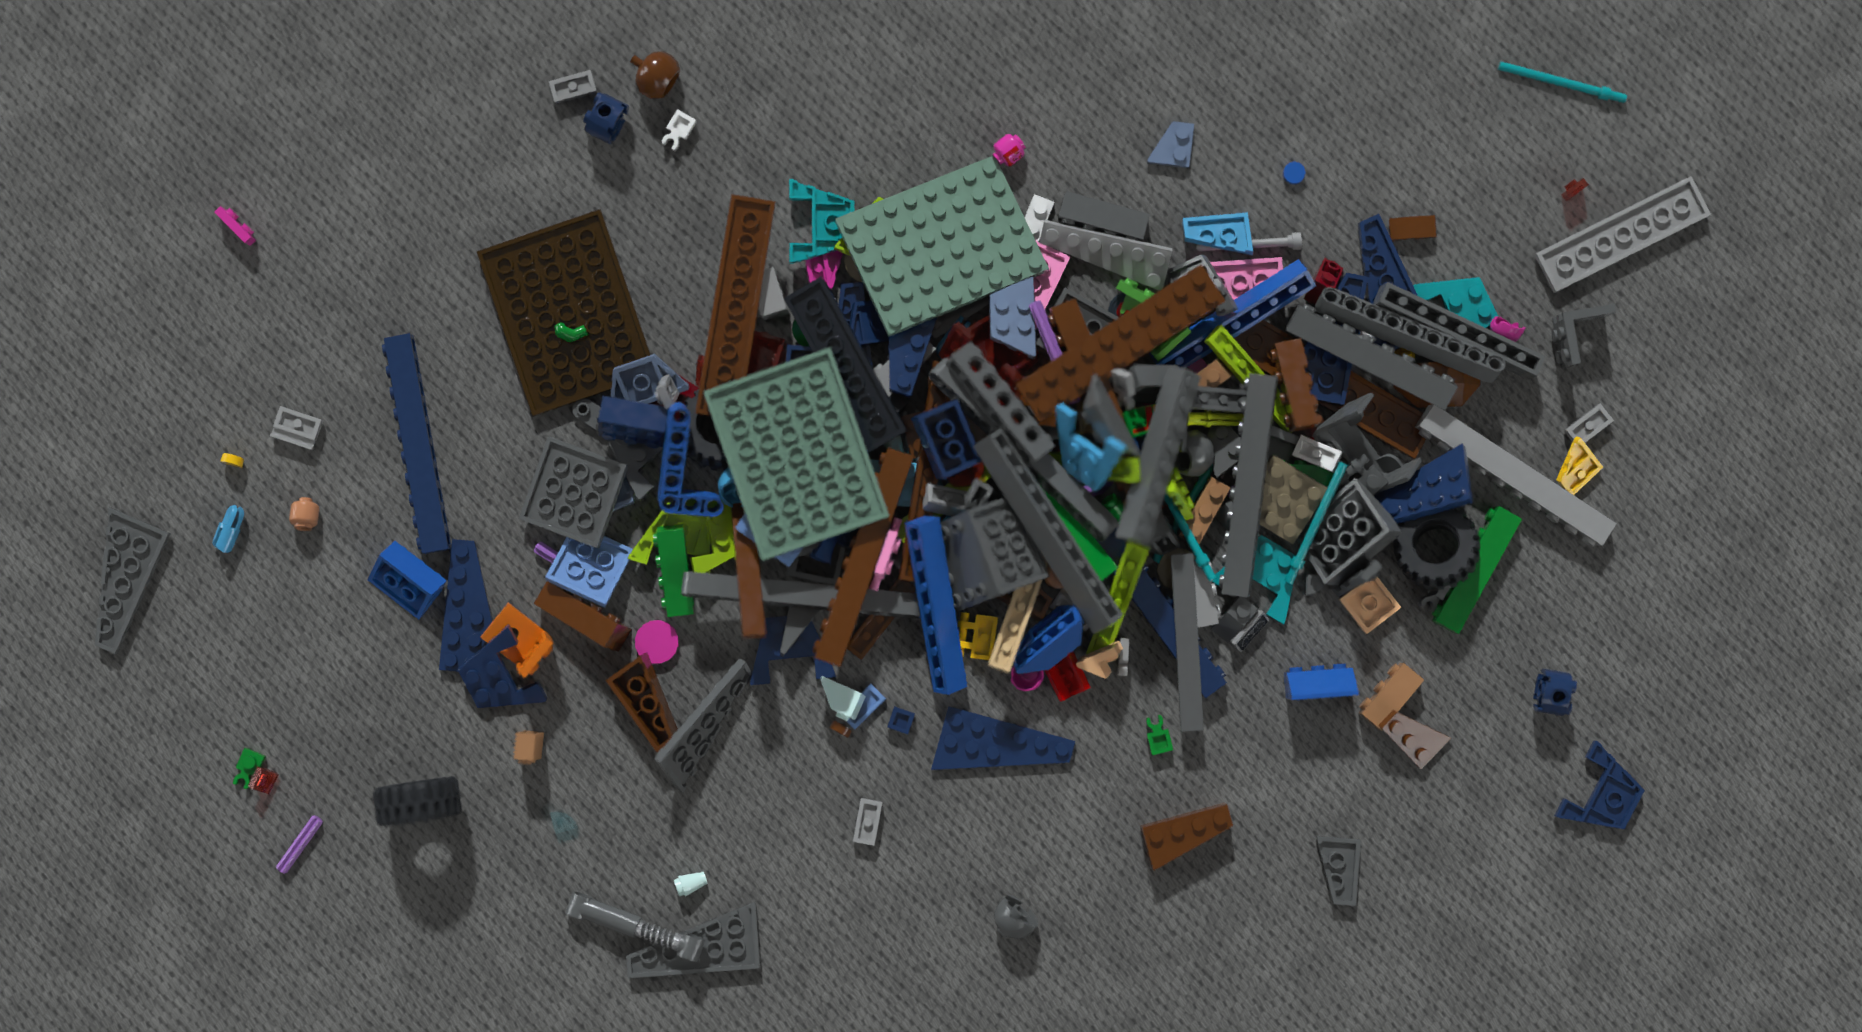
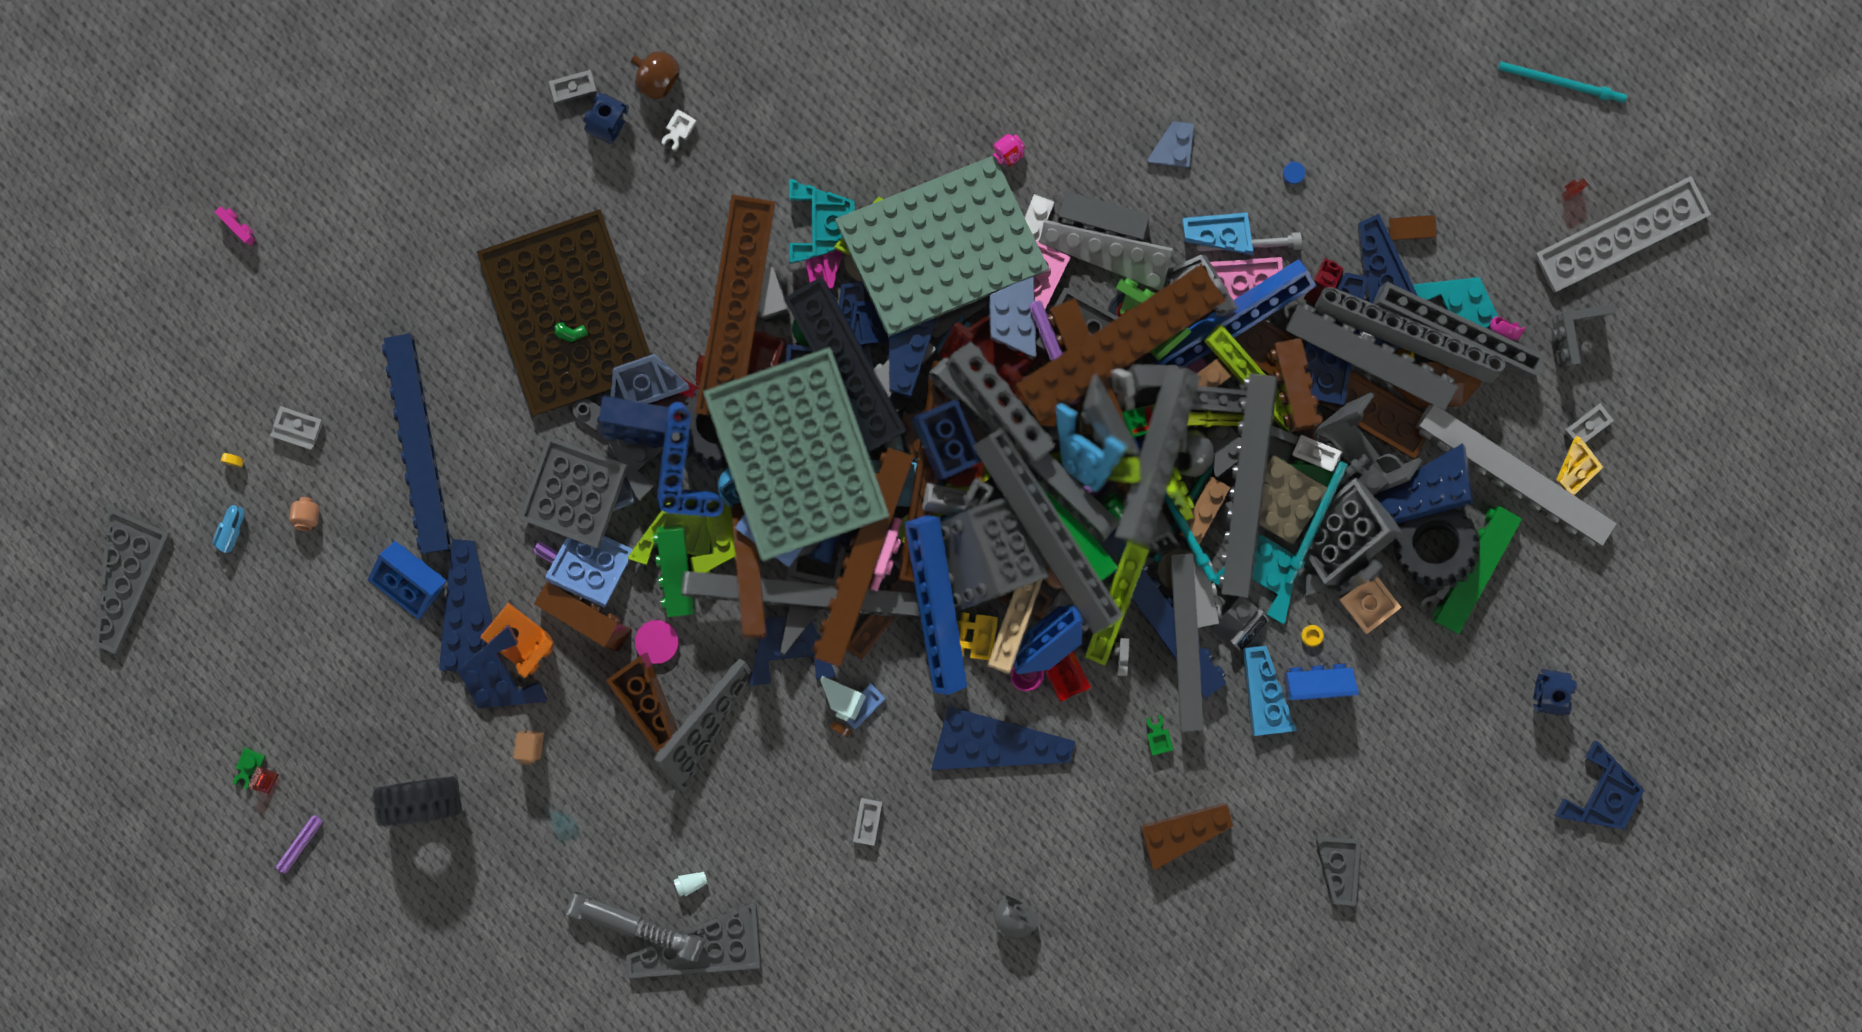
(666, 391): light grey plate -> none
(901, 720): dark blue plate -> none
(1097, 661): light nougat slope -> none
(1266, 702): none -> dark azure wing
(1312, 635): none -> yellow tile
(1390, 694): medium nougat brick -> none
(1415, 739): wing -> none

